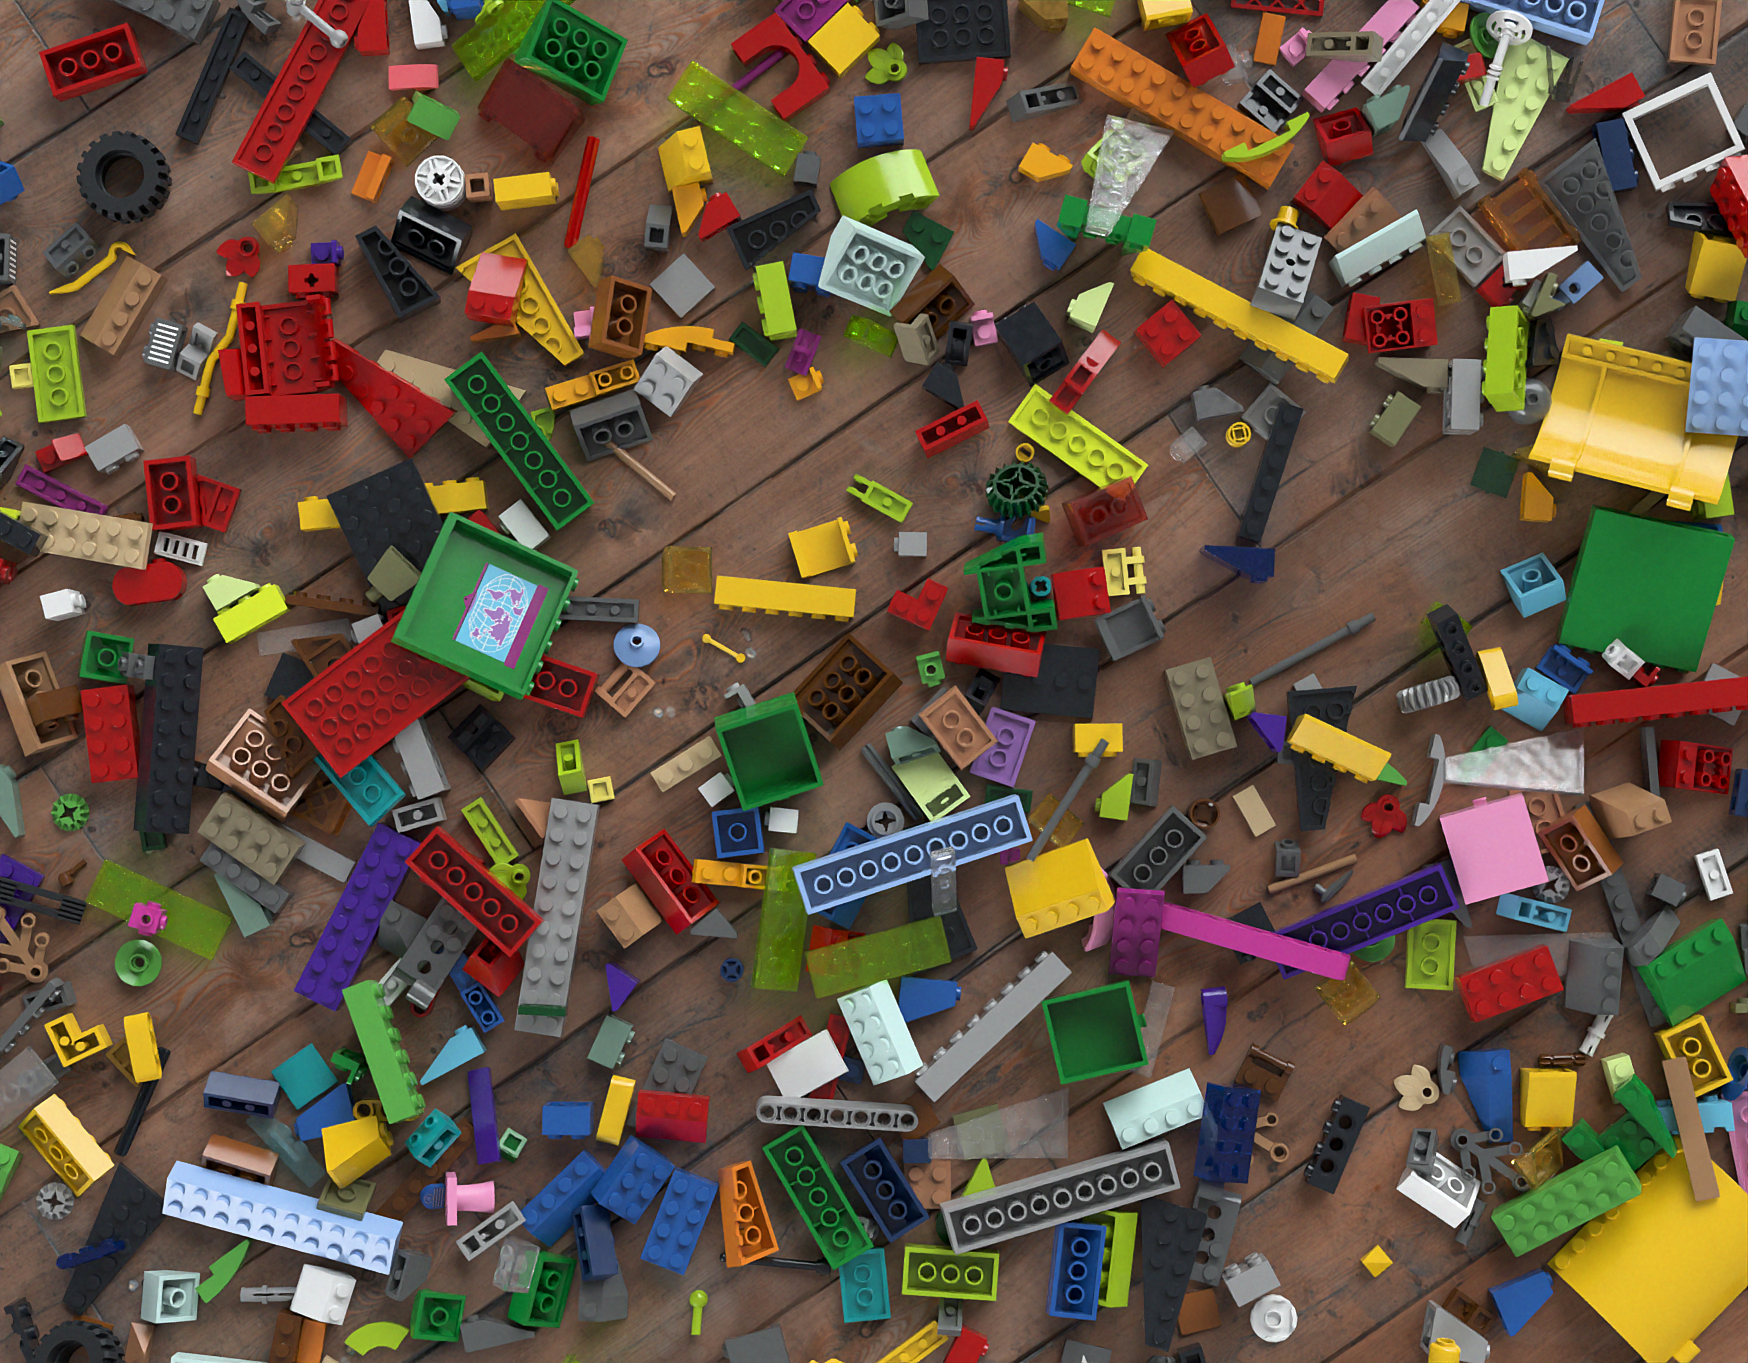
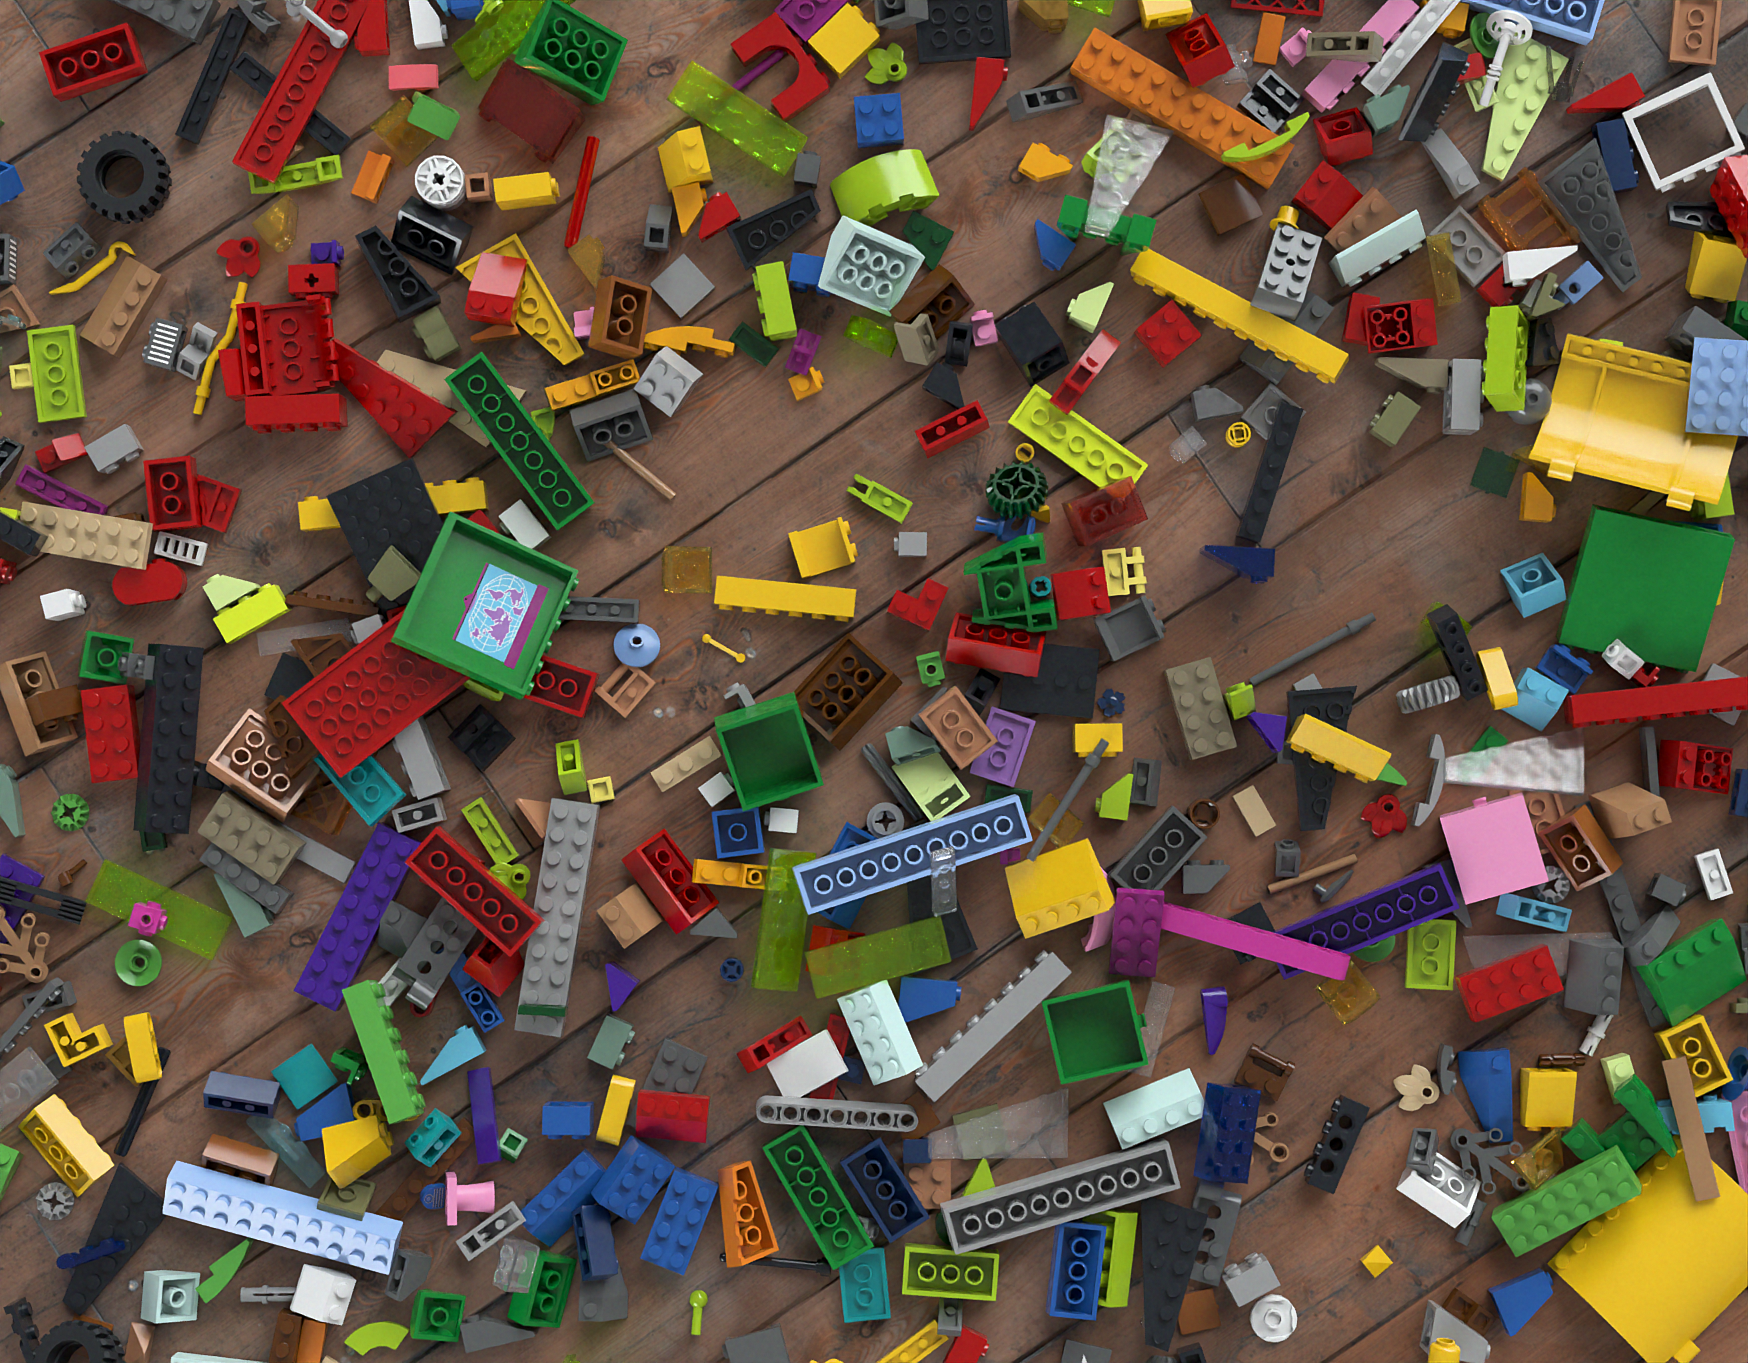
(436, 334): none -> olive brick
(1111, 702): none -> dark blue plant

